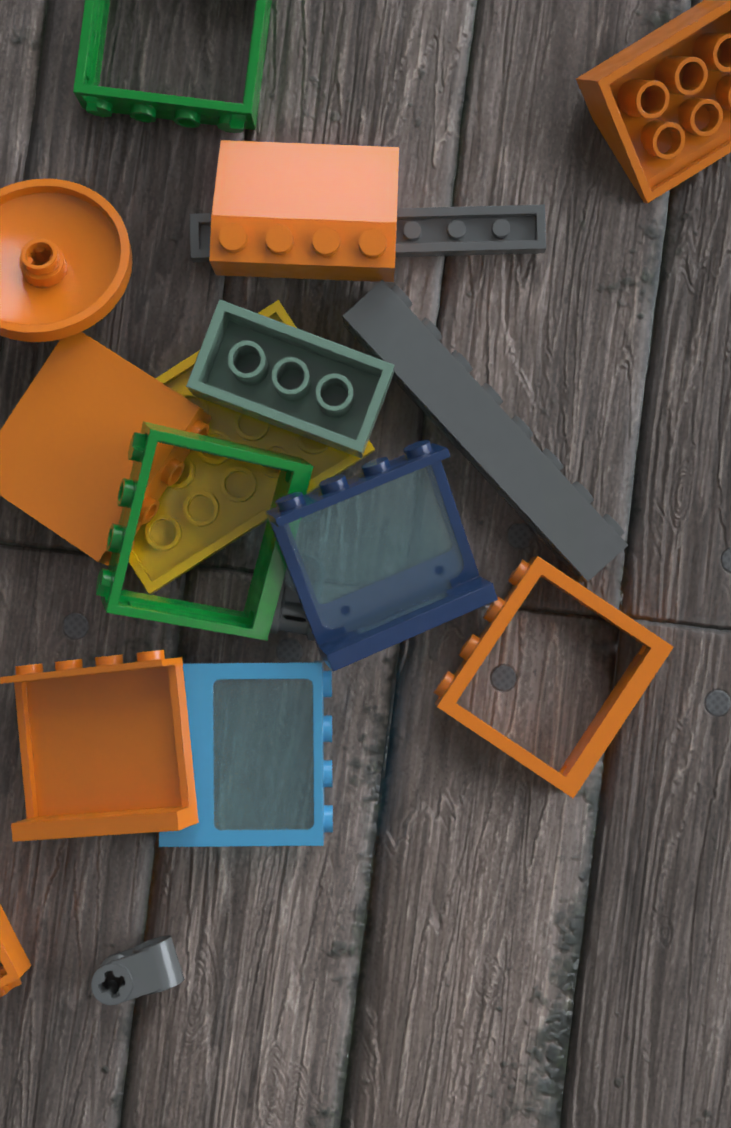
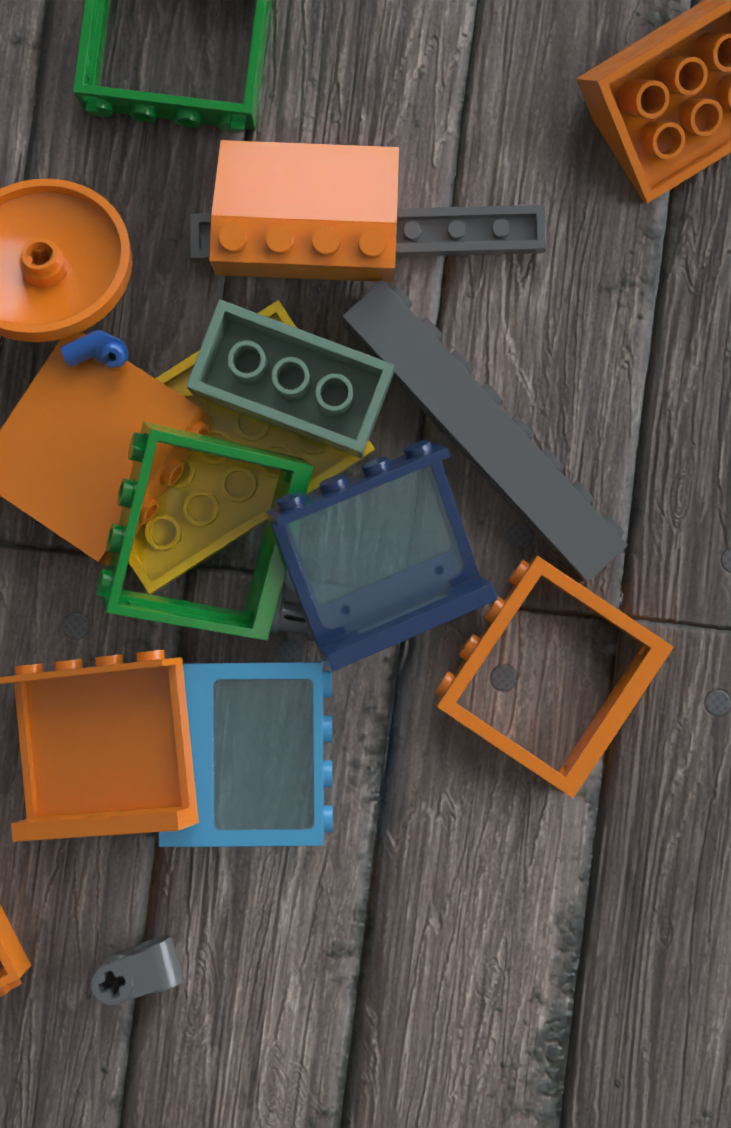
(96, 345): none -> blue arm

